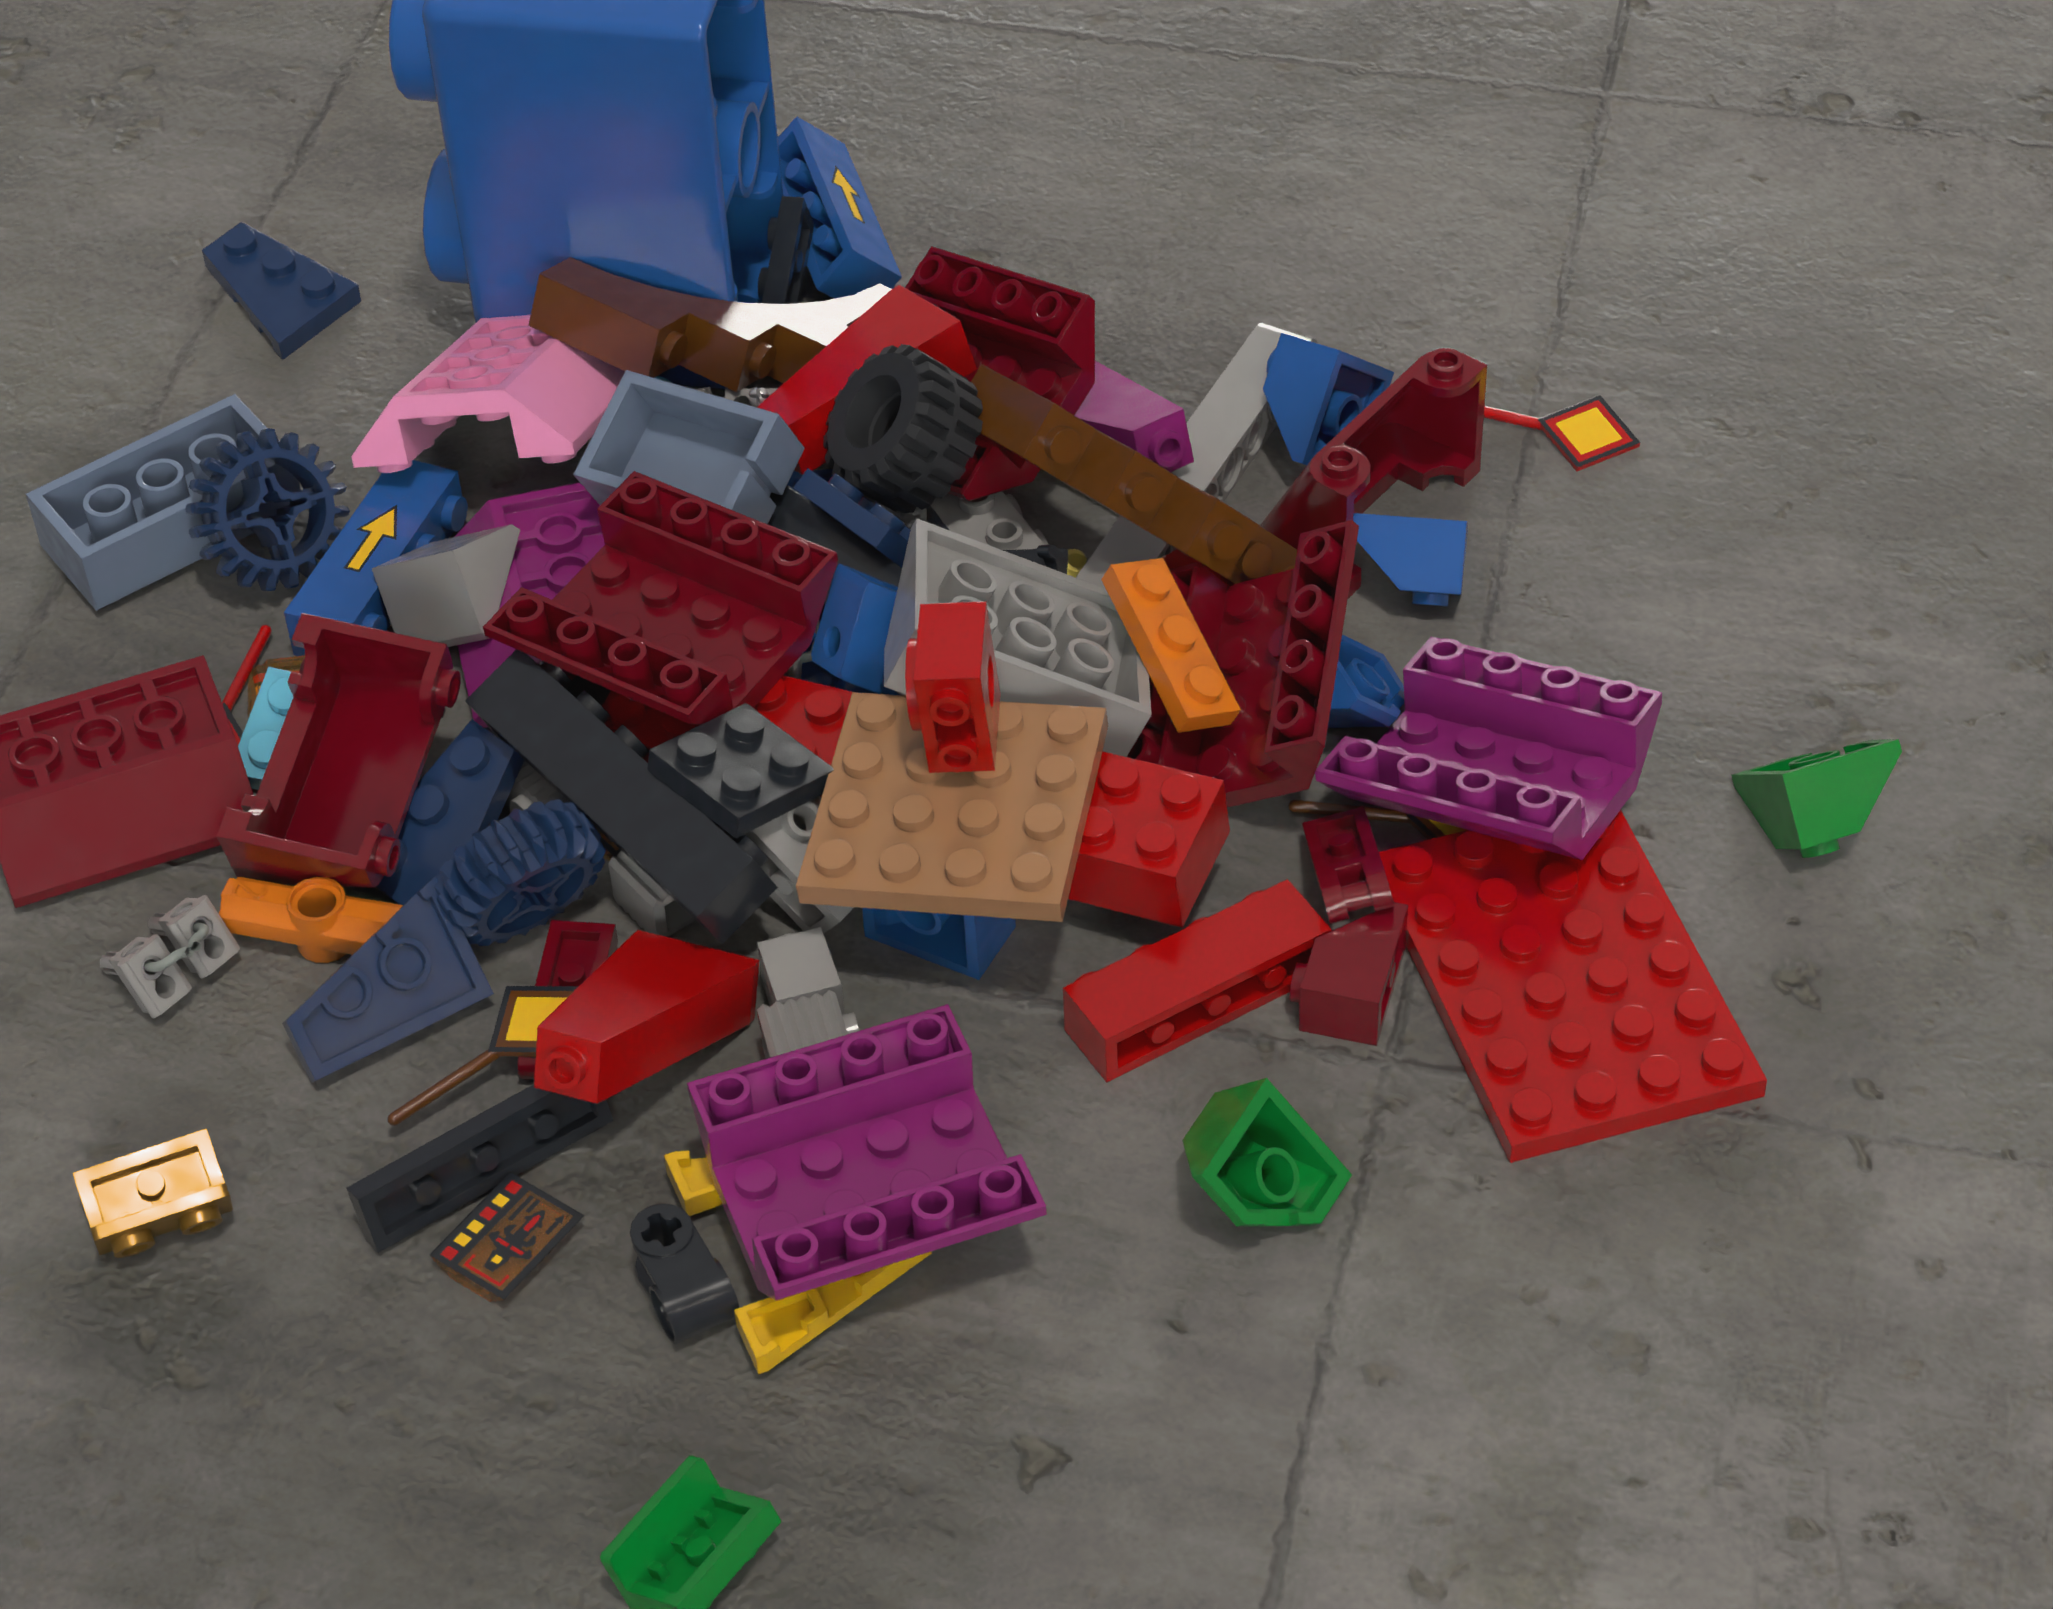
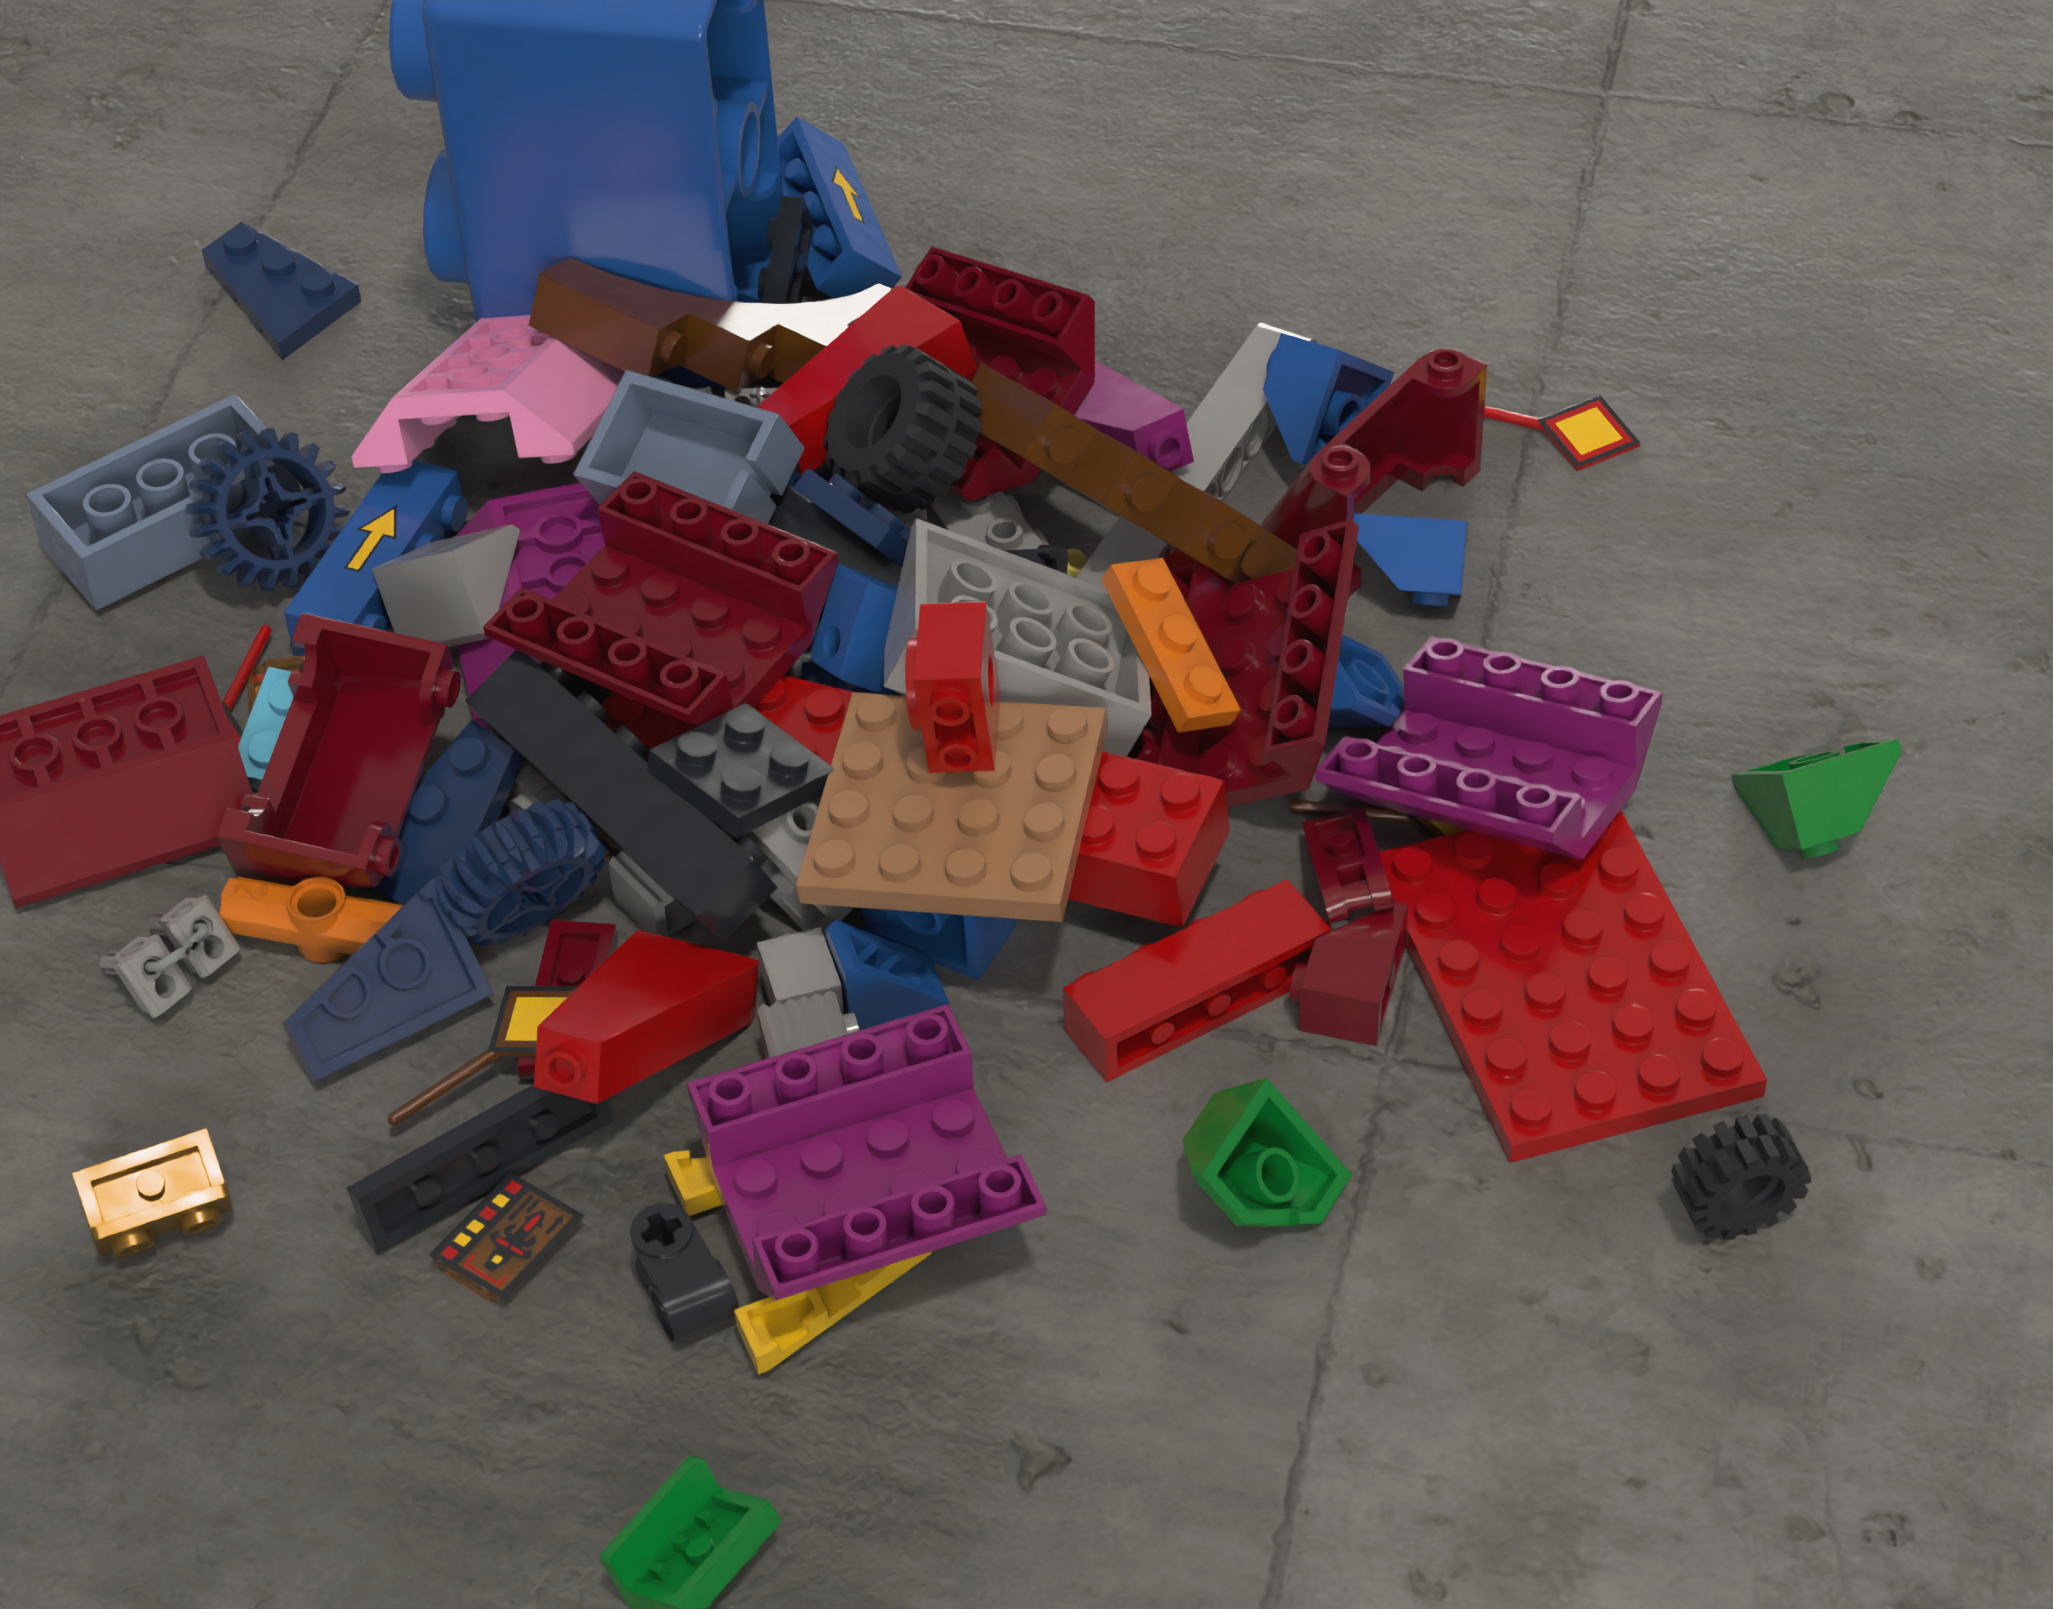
(881, 977): none -> blue slope
(1740, 1176): none -> black tyre

